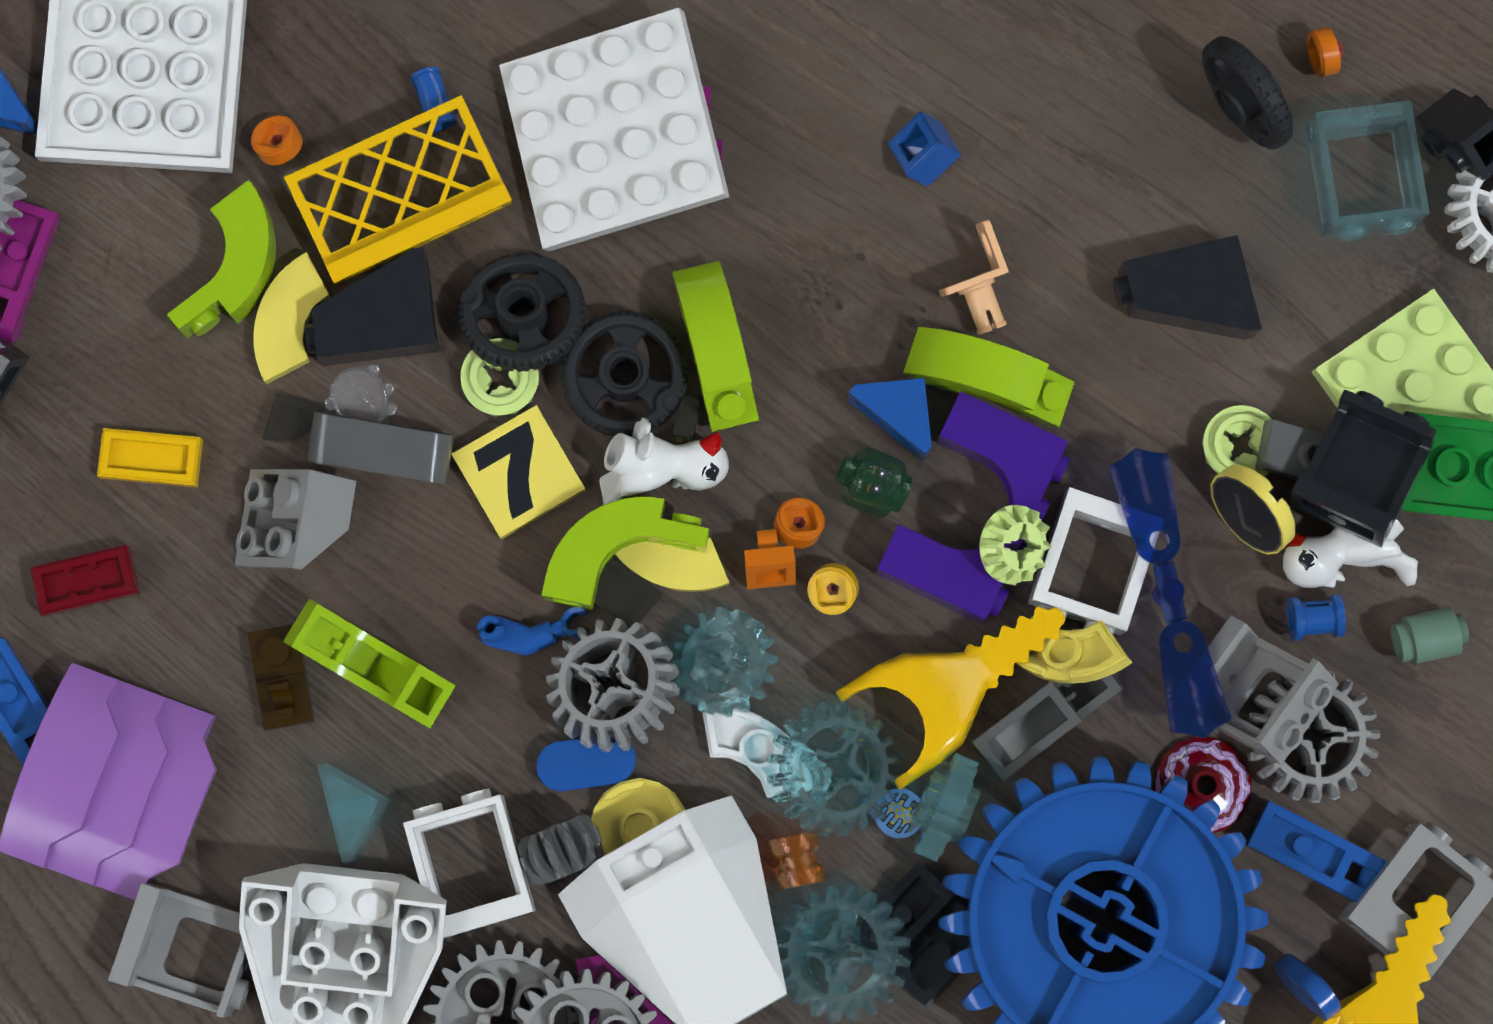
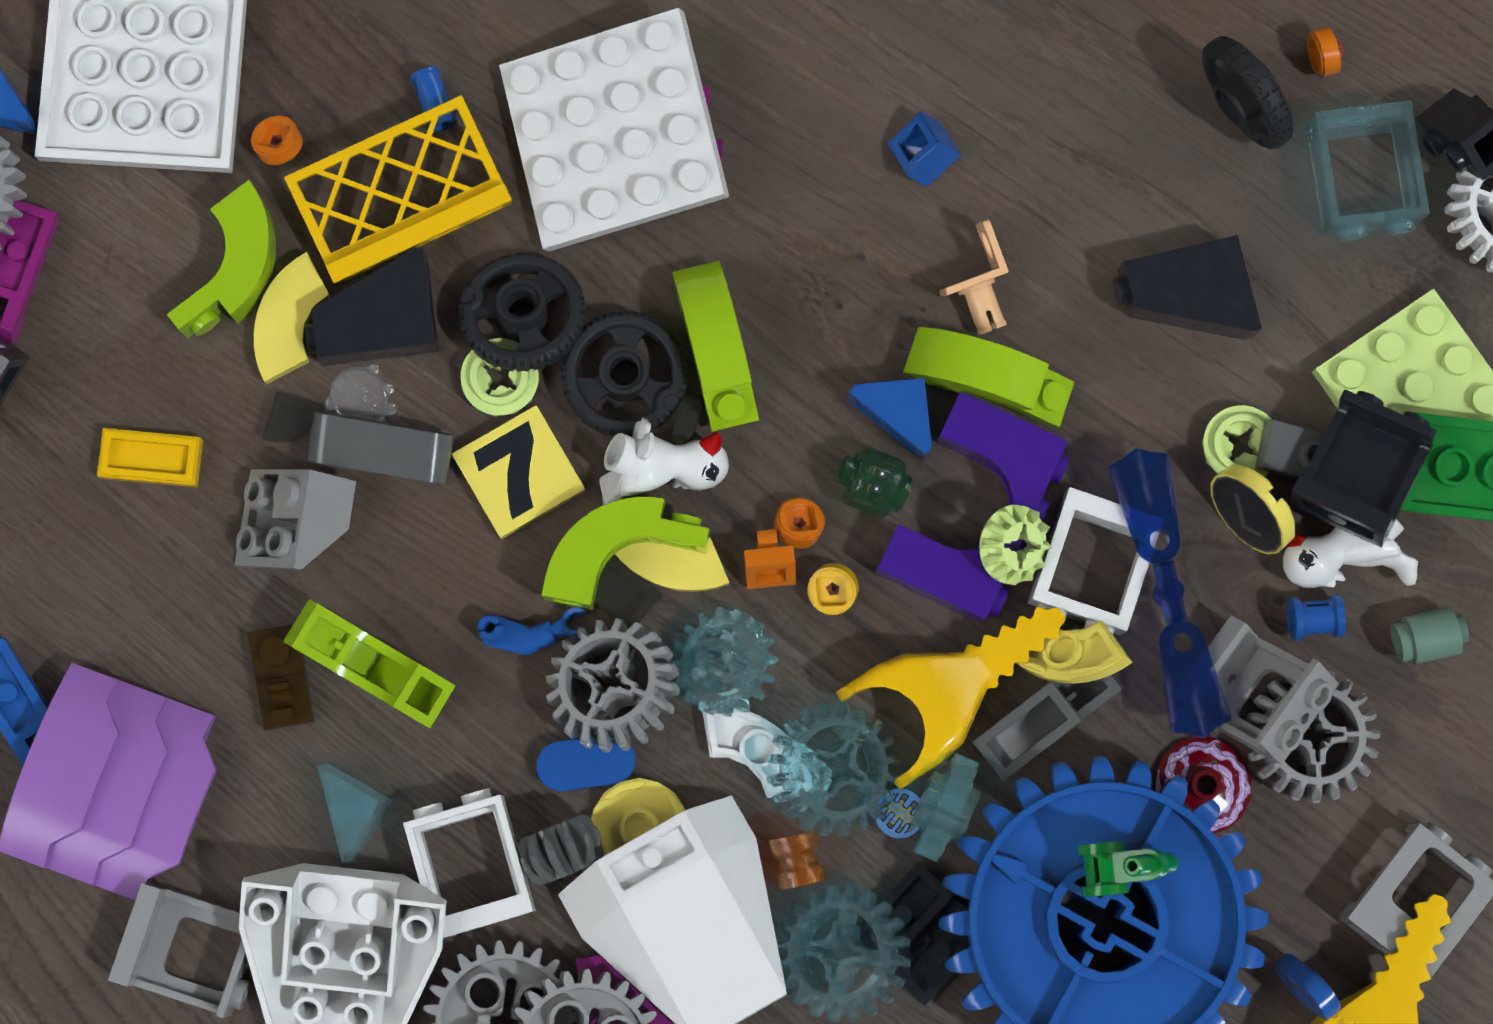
(85, 581): dark red plate -> none
(1111, 868): none -> green piece
(1312, 851): blue plate -> none

